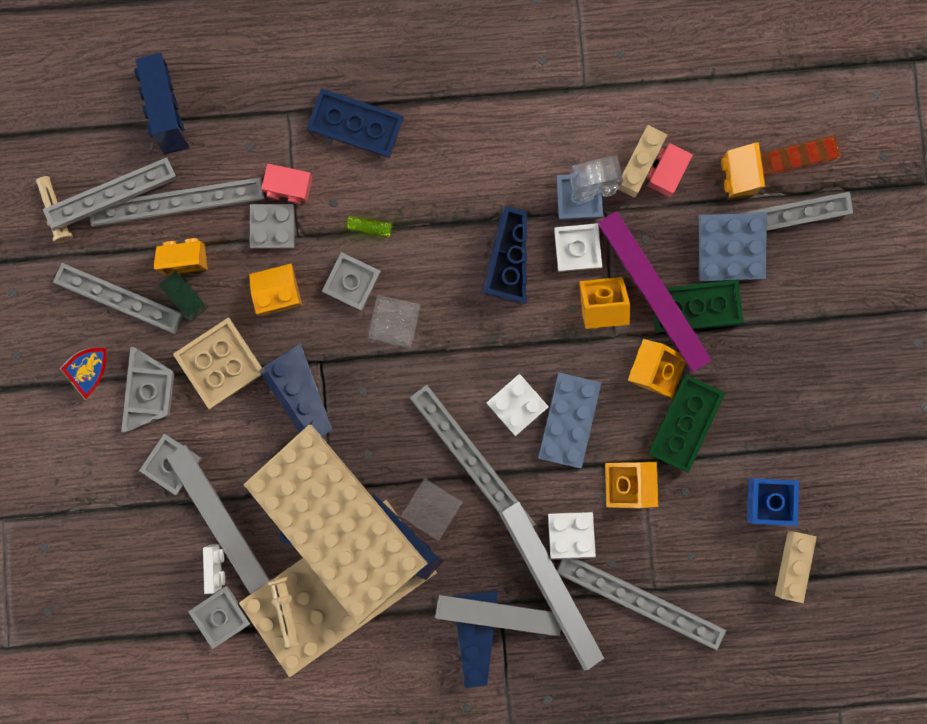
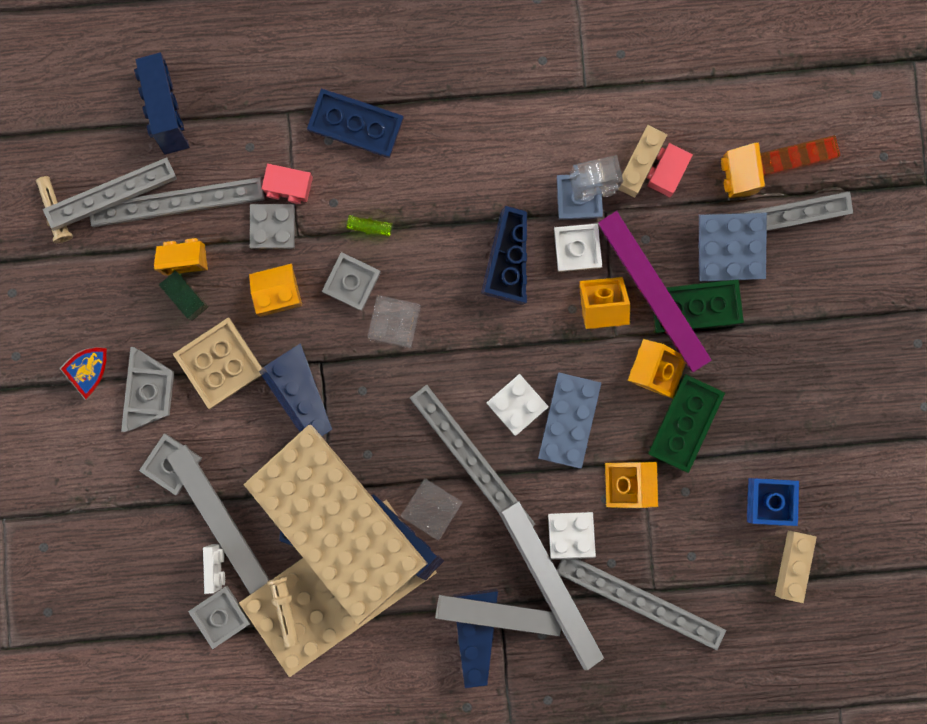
(118, 298): light grey tile -> none

